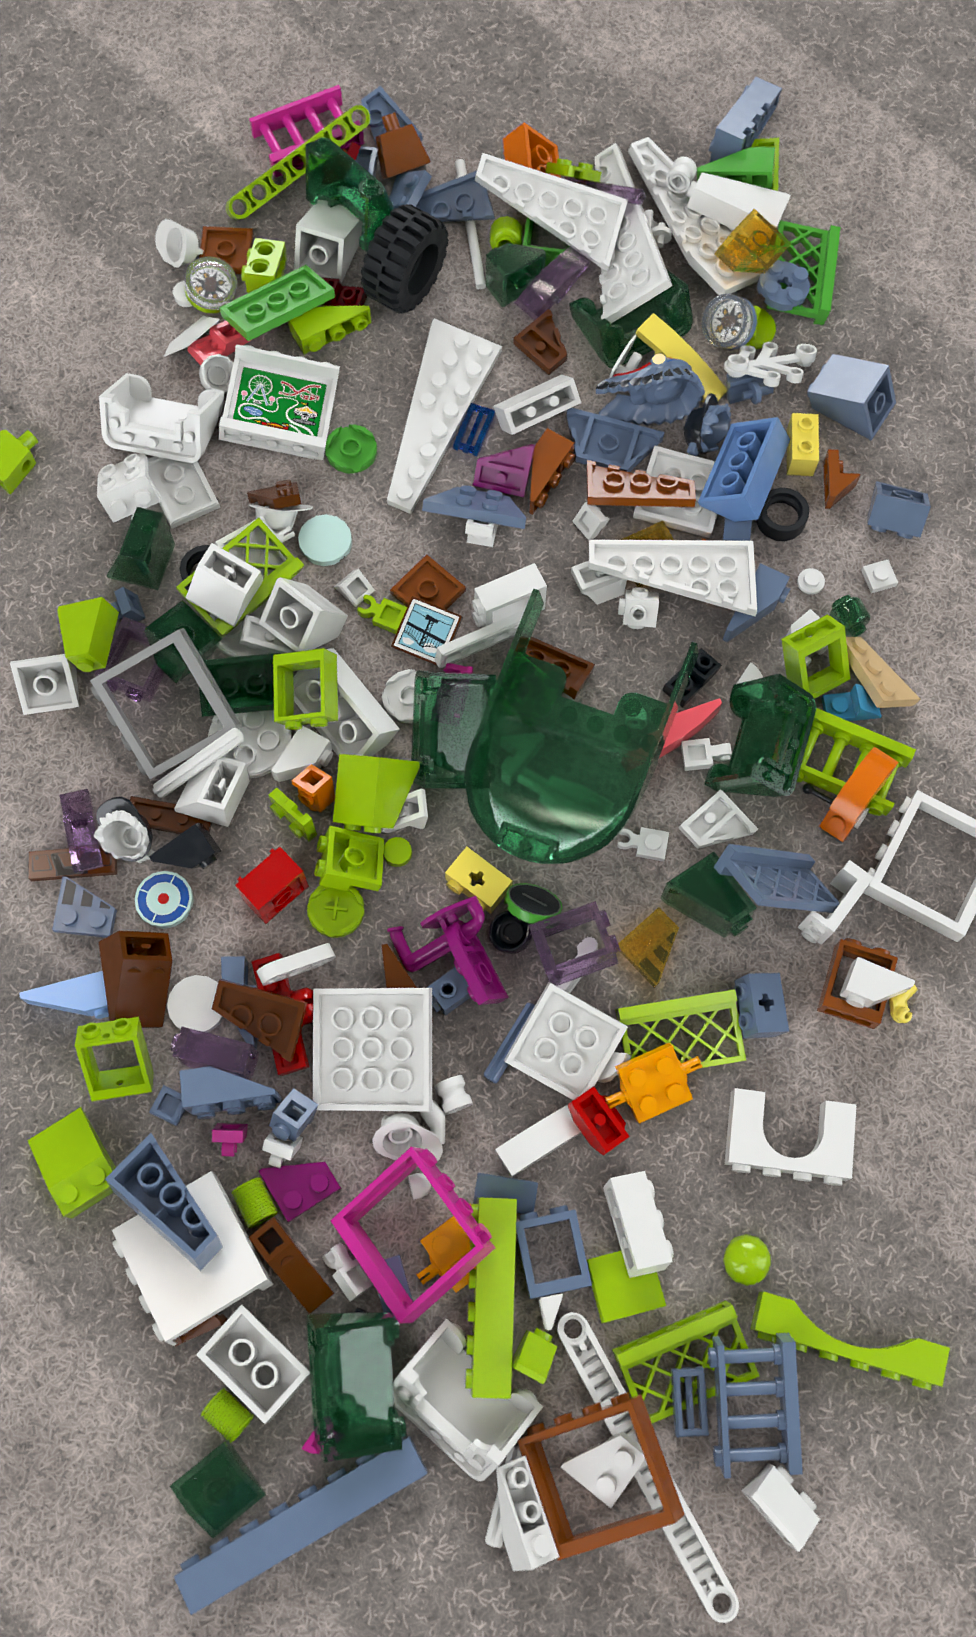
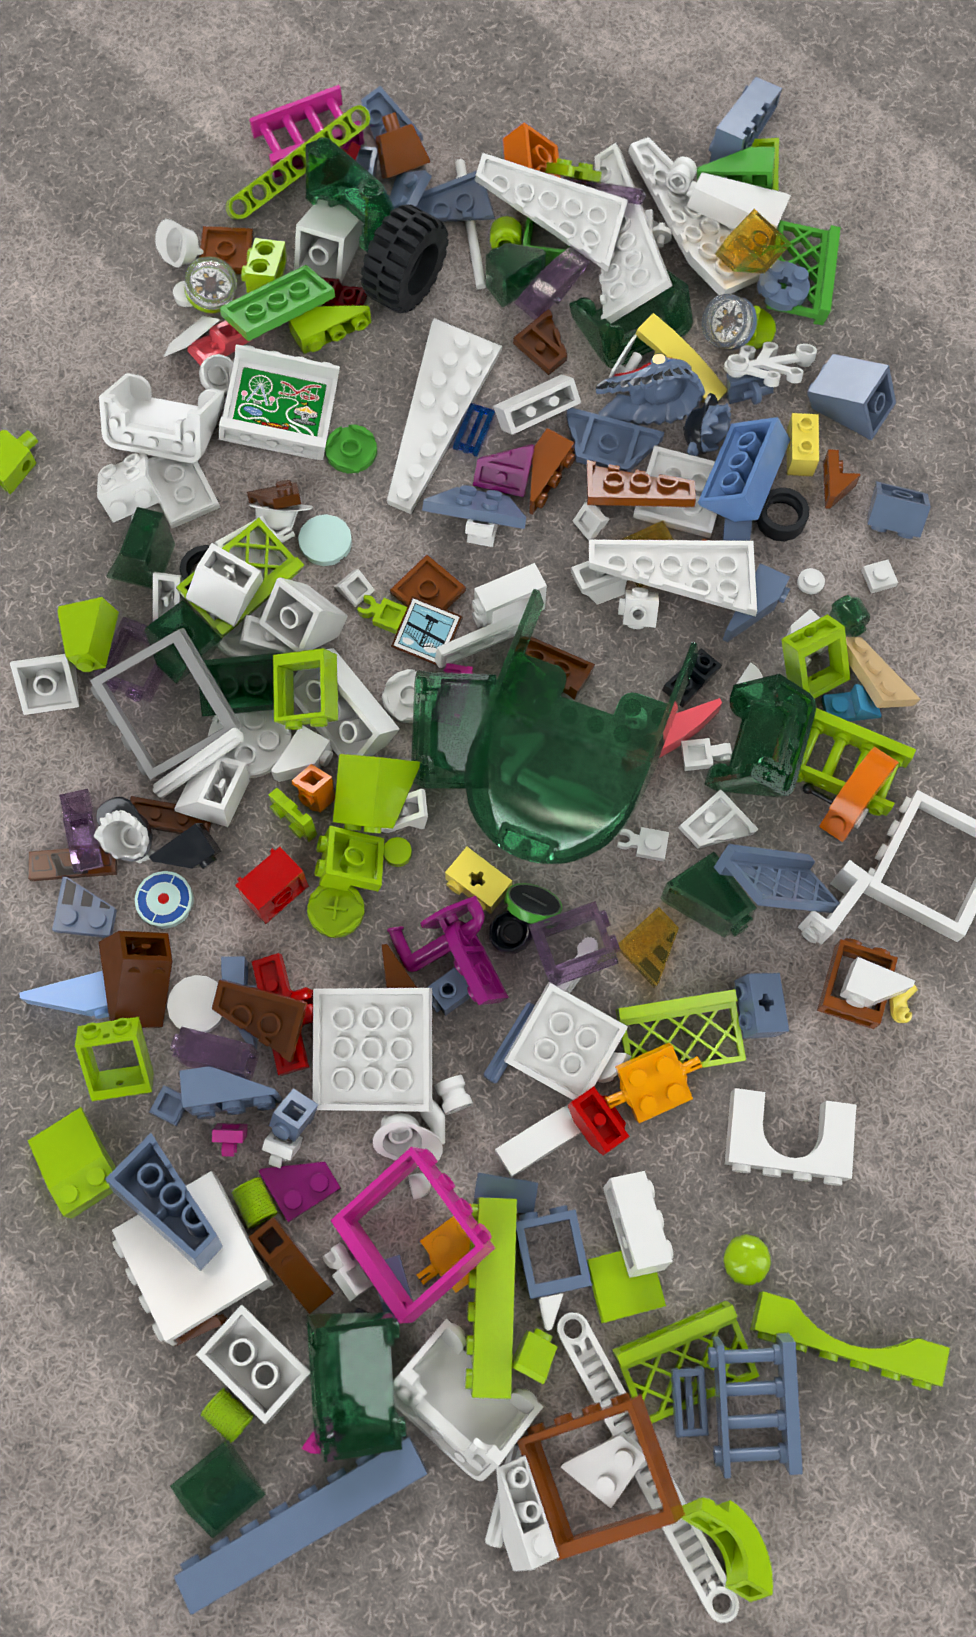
(128, 605): sand blue tile -> none
(165, 593): none -> white slope
(295, 964): white beam -> none
(740, 1543): none -> lime arch
(782, 1506): white slope -> none

